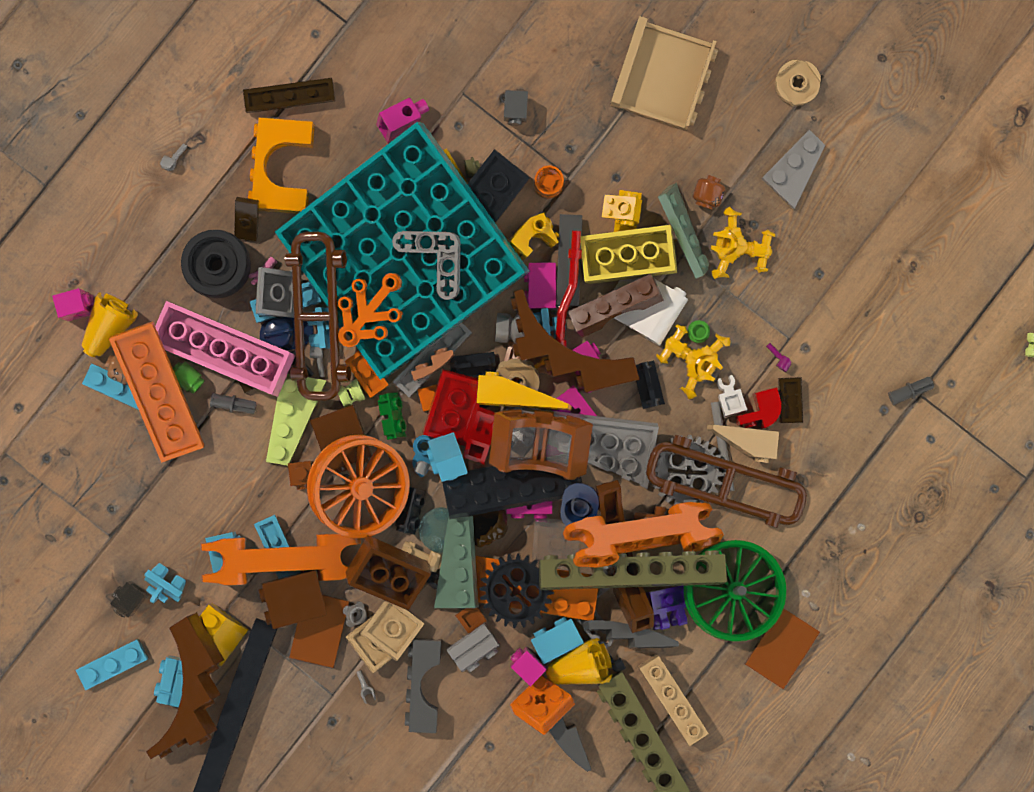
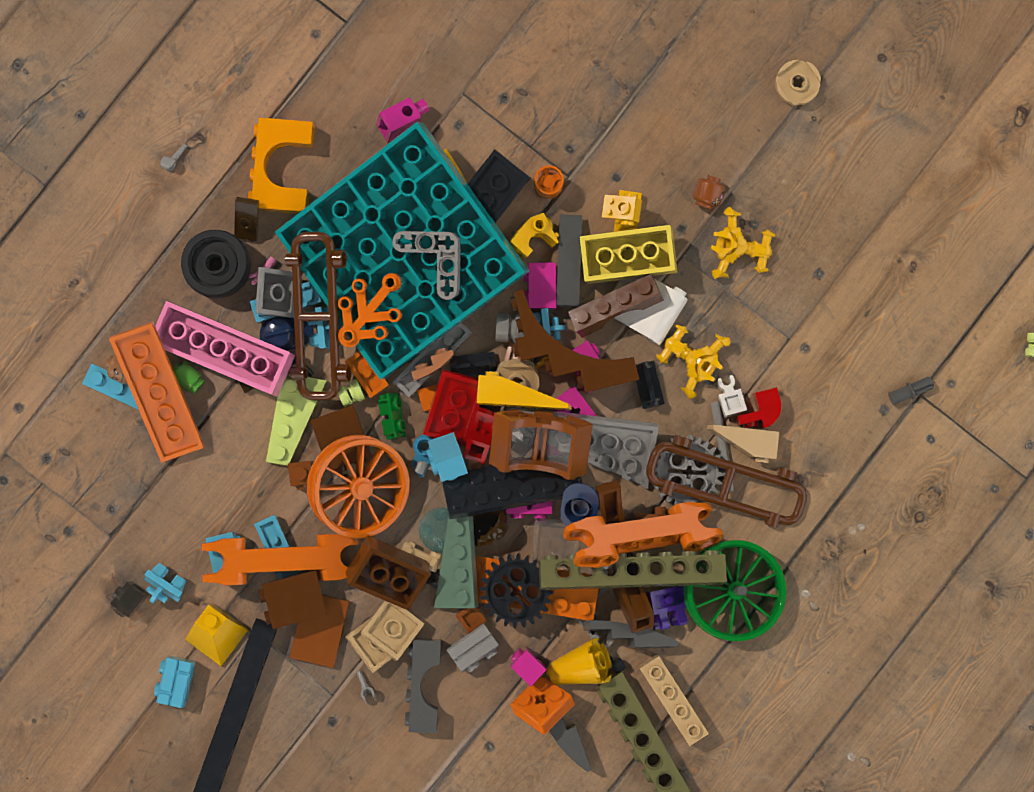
(73, 304): dark pink brick -> none
(106, 319): yellow cone -> none
(112, 664): medium azure plate -> none
(198, 659): reddish brown arch -> none
(233, 403): dark grey axle -> none
(289, 95): dark brown plate -> none
(316, 352): light grey hand -> none
(361, 615): light grey plate -> none
(409, 521): black hinge -> none
(471, 167): olive plate -> none
(515, 107): dark grey brick -> none
(557, 640): medium azure brick -> none
(574, 254): red bar -> none
(664, 75): tan panel -> none
(679, 219): sand green wing -> none
(698, 331): bright green plate -> none
(782, 649): dark orange tile -> none
(784, 362): magenta hand -> none
(791, 400): dark brown plate -> none
(794, 169): light grey wing -> none

